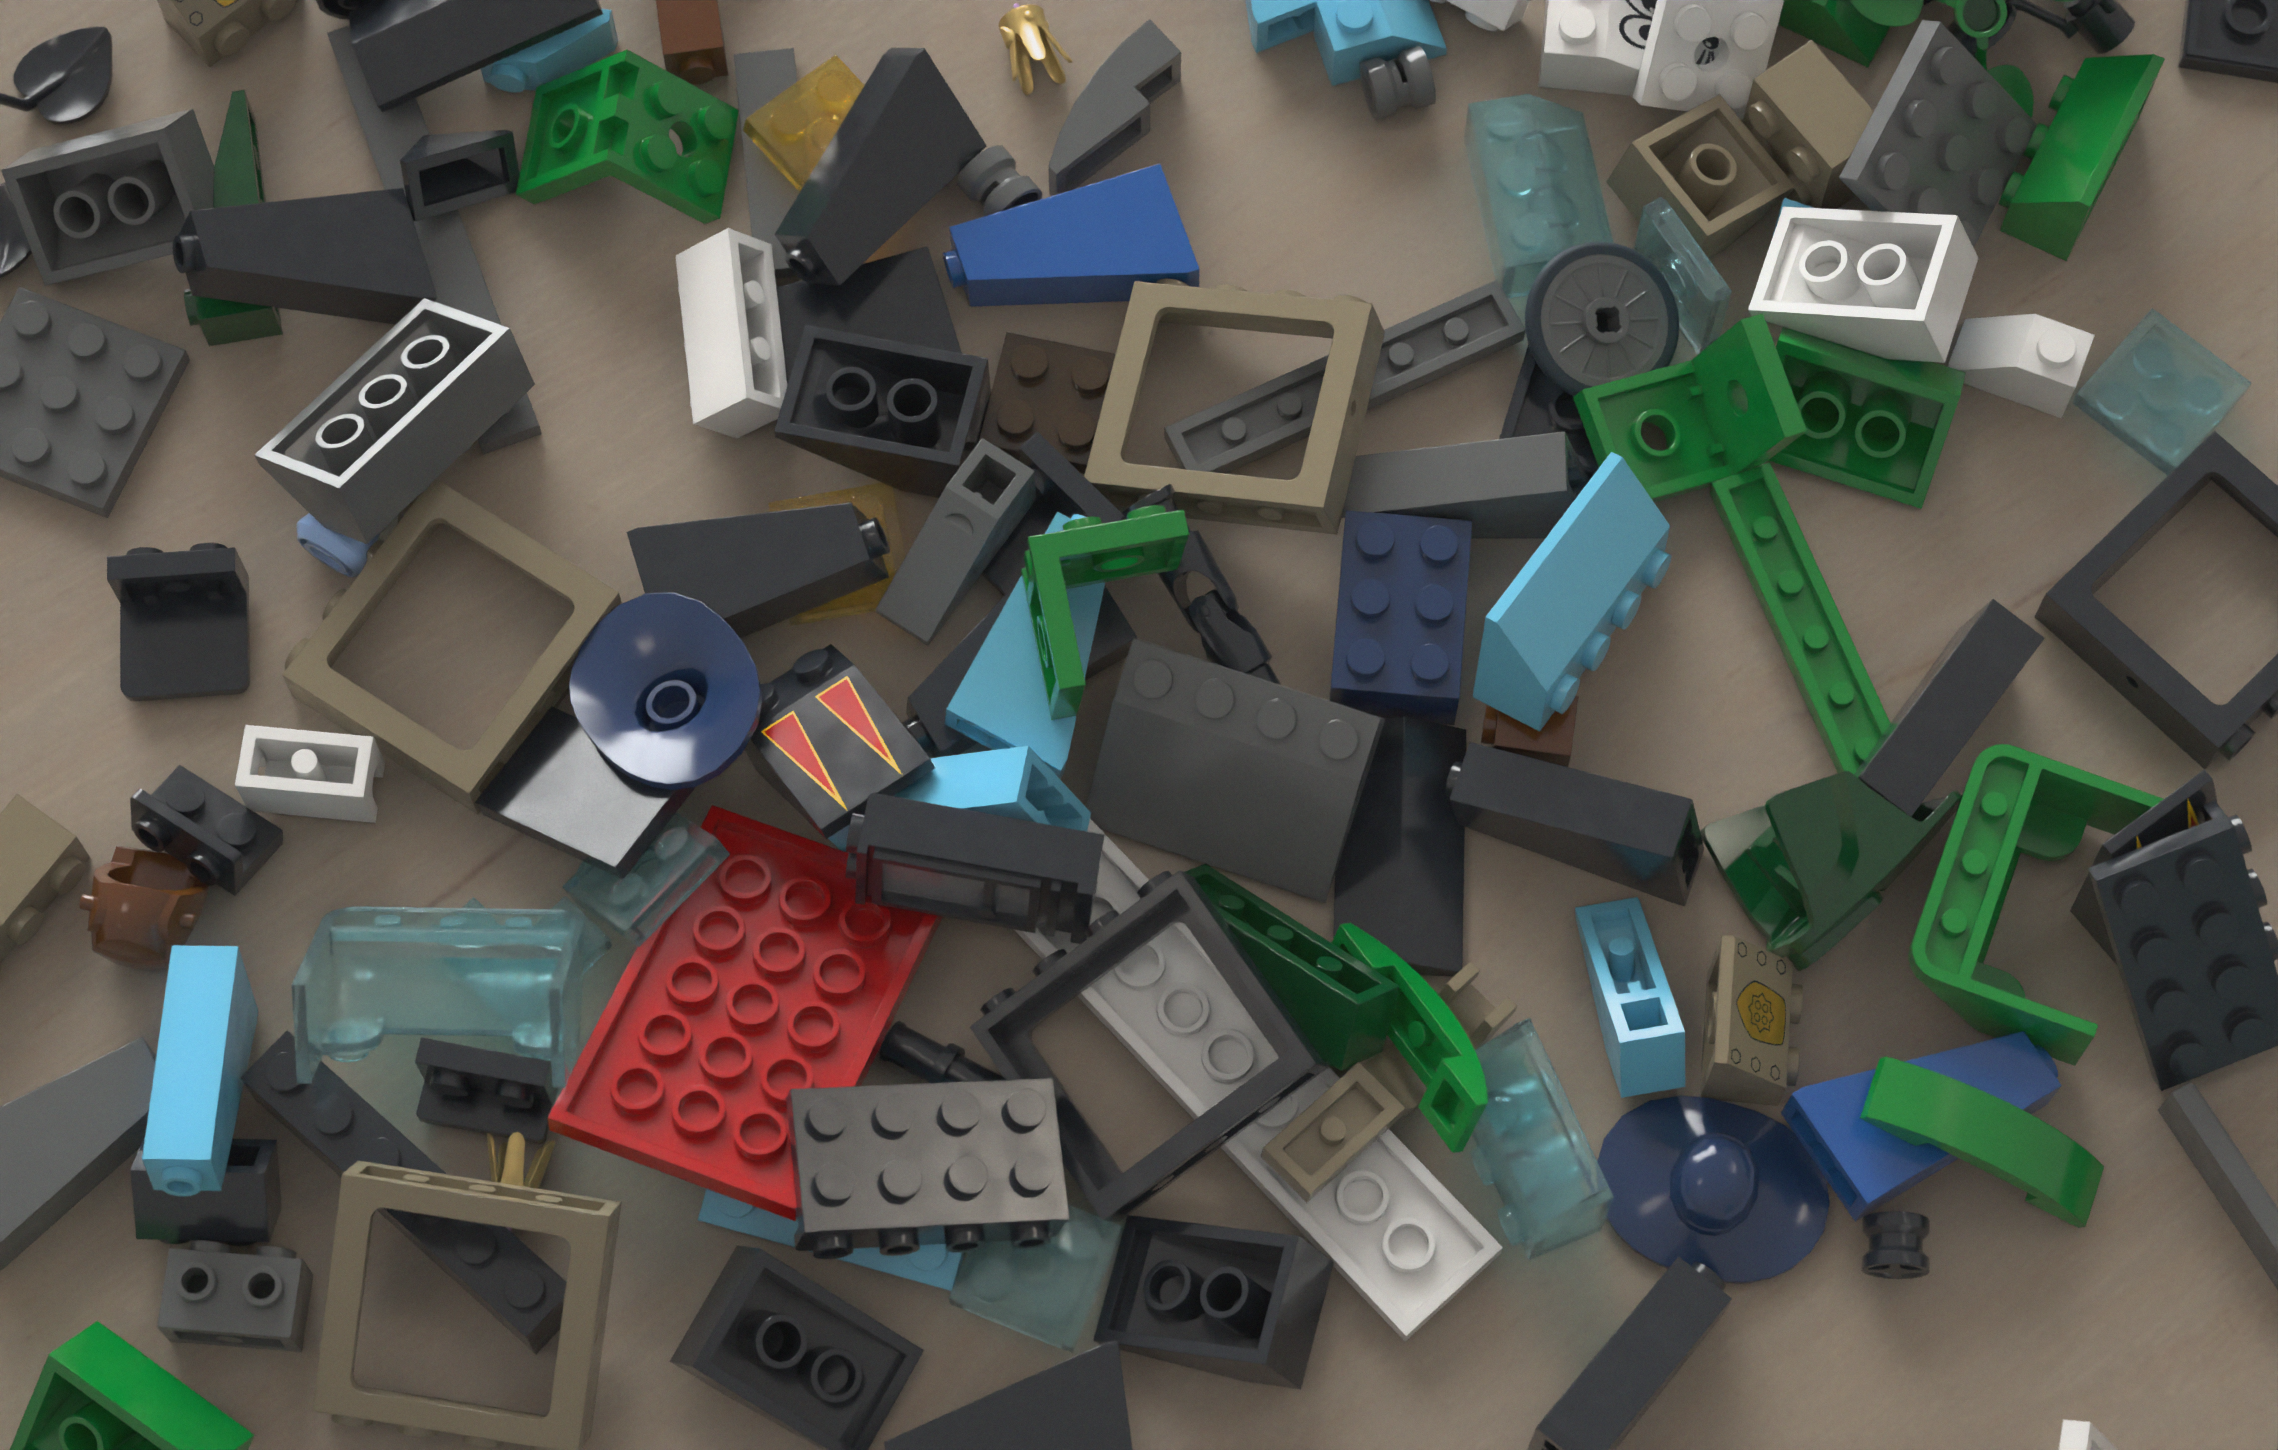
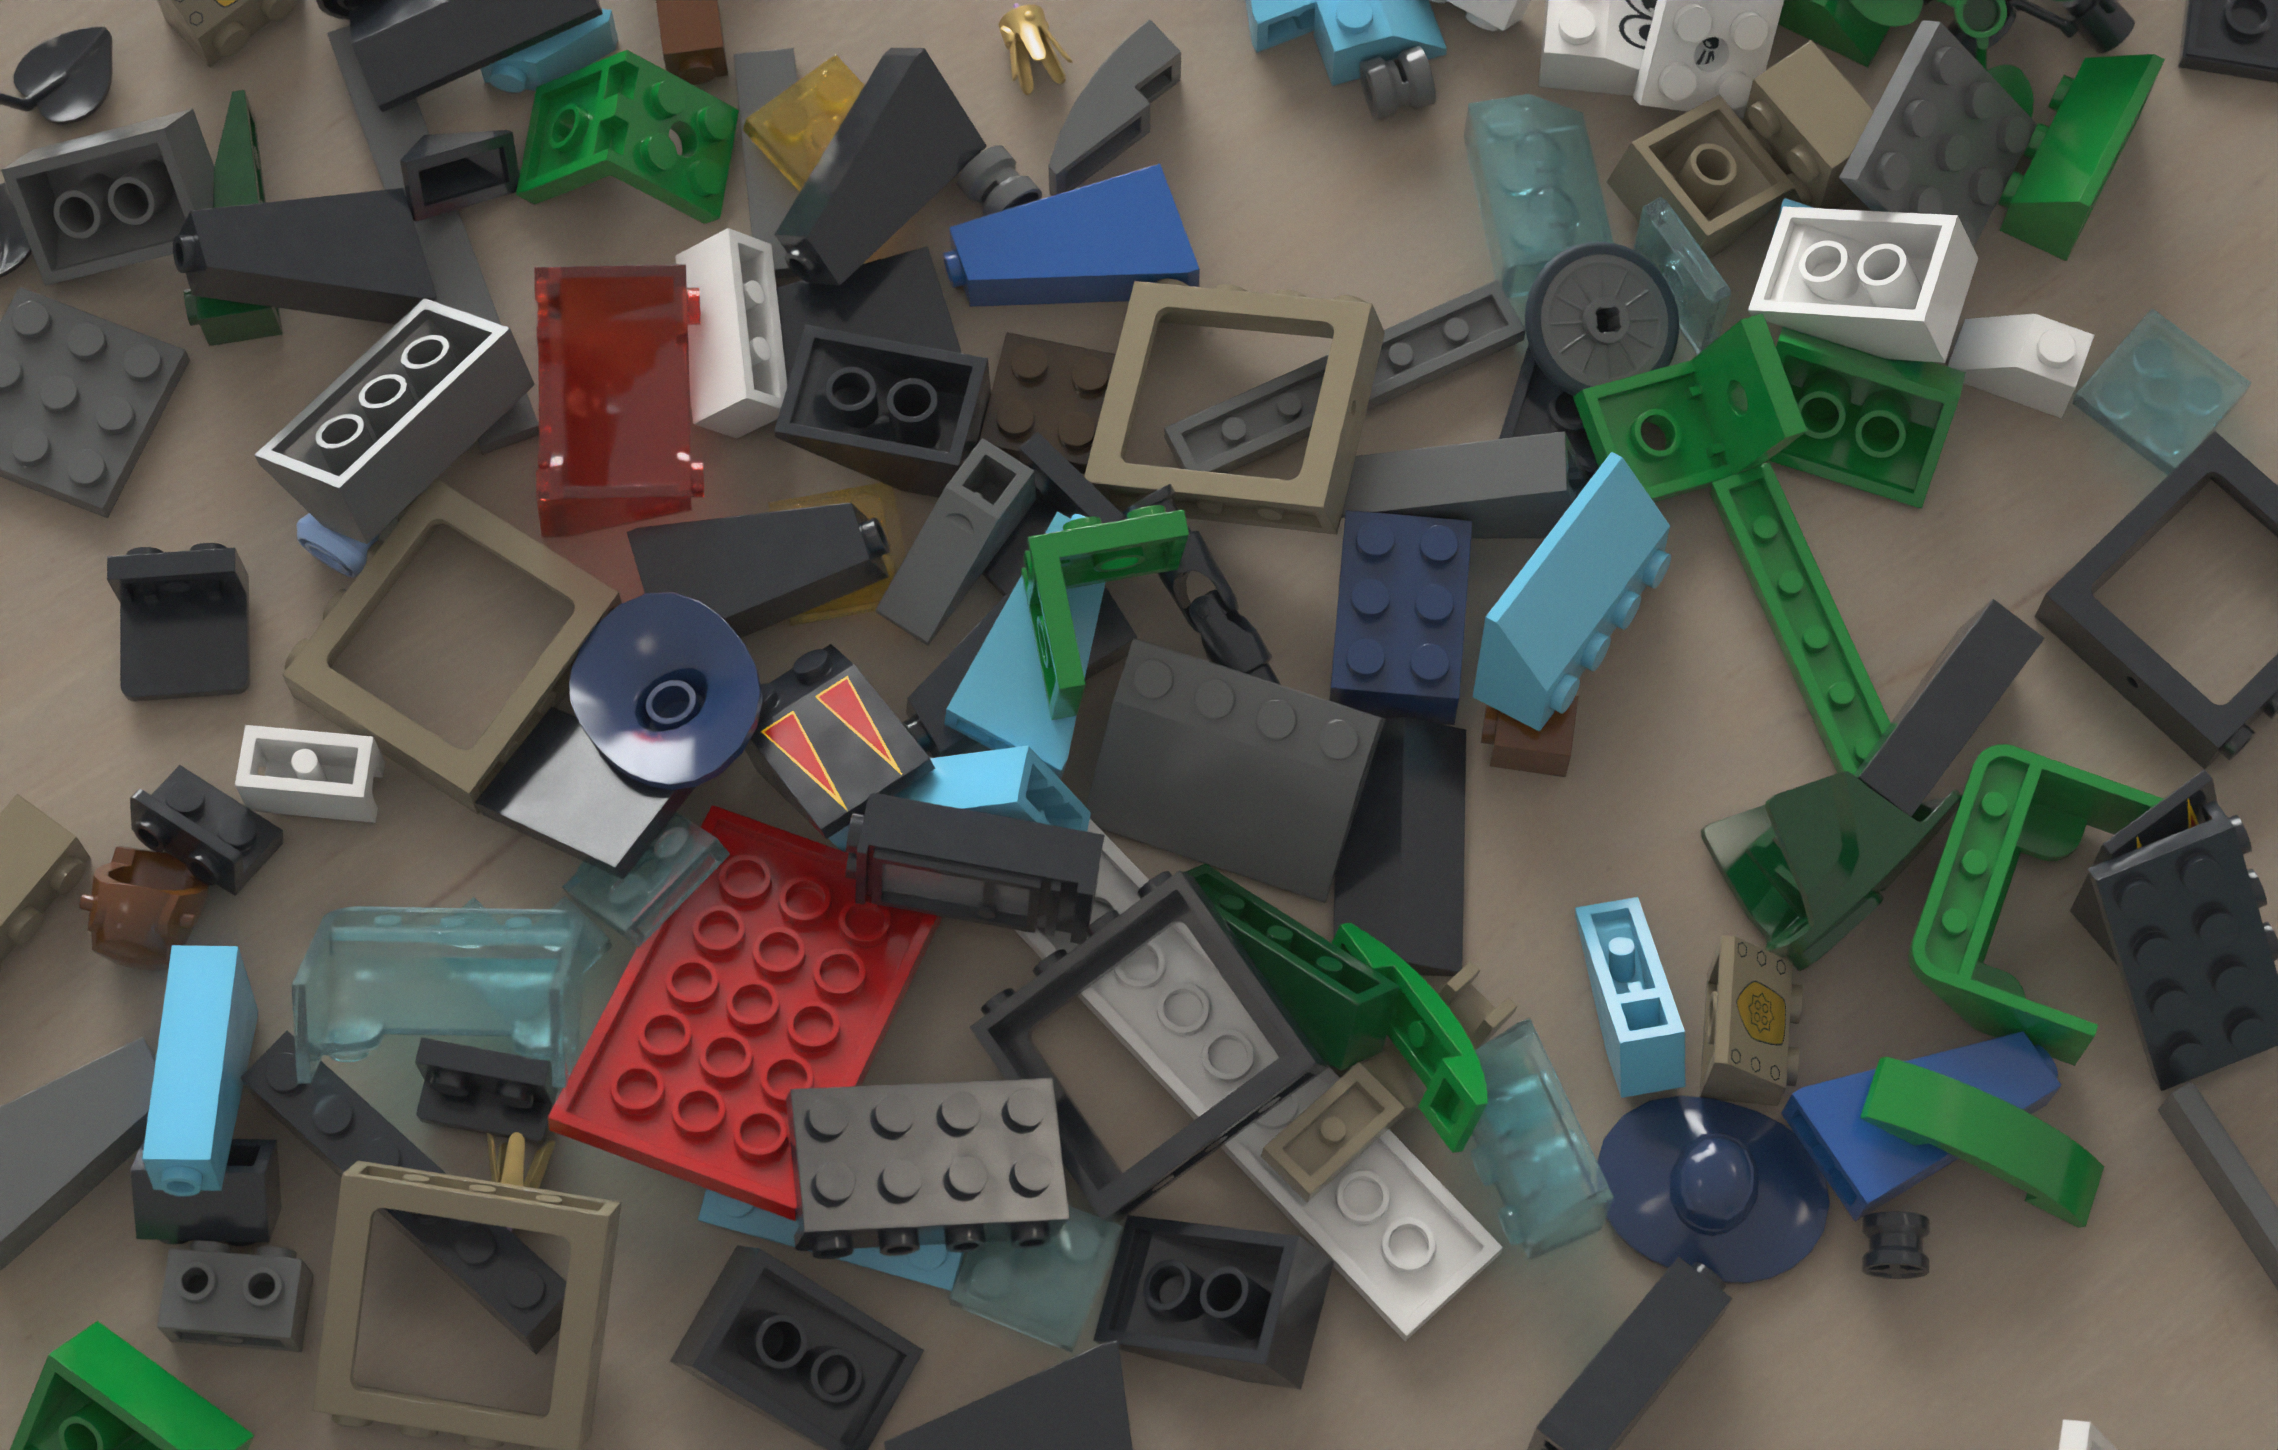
(614, 396): none -> clear red windscreen
(931, 1059): black pin -> none
(1580, 819): black slope -> none

